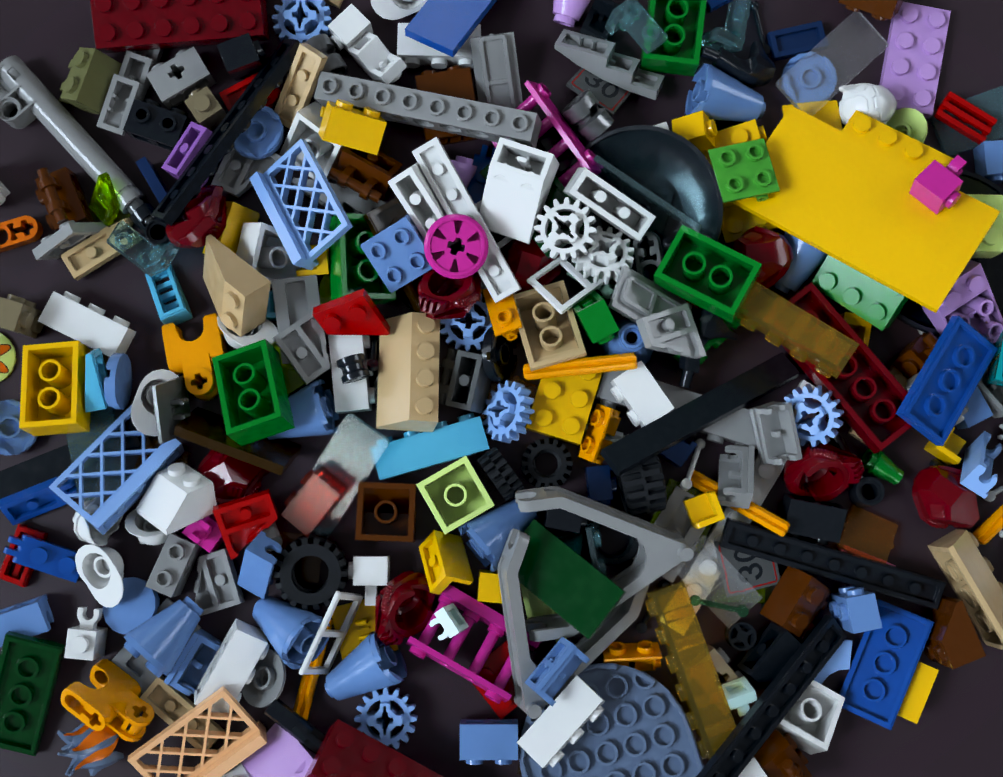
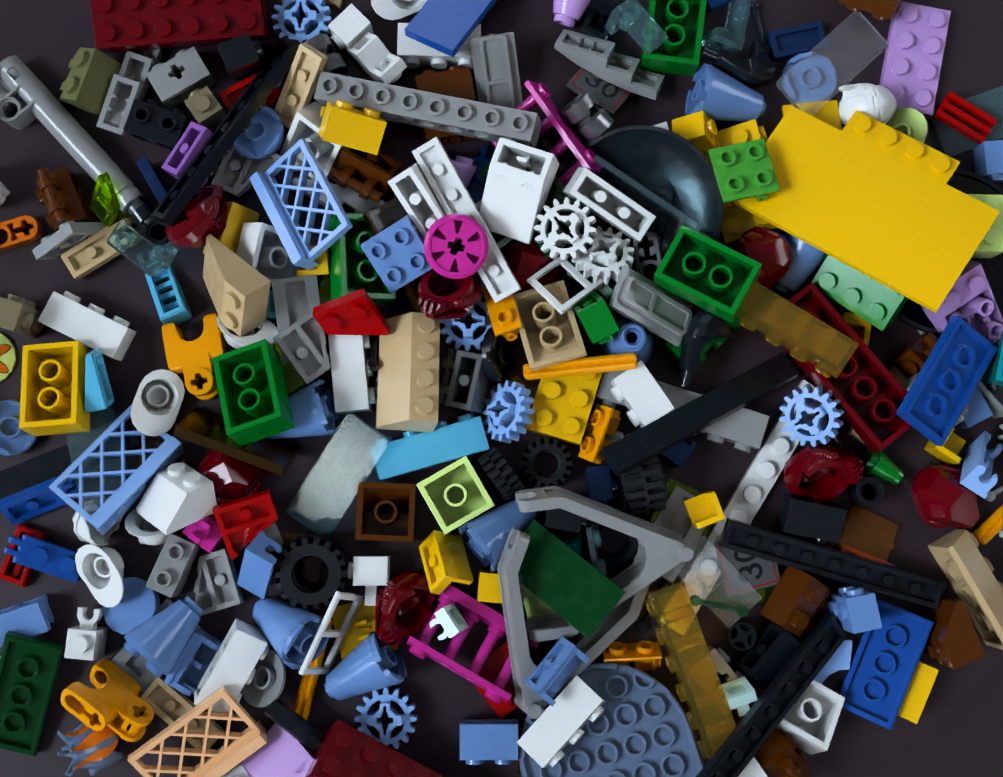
(119, 383): medium blue tile -> none
(170, 407): dark grey piece -> none
(314, 500): clear red brick -> none
(353, 368): black wheel -> none
(672, 332): light grey wing -> none
(686, 483): white hinge -> none
(736, 476): light grey hinge -> none
(754, 512): light orange axle -> none
(776, 433): light grey hinge -> none
(939, 185): dark pink brick -> none

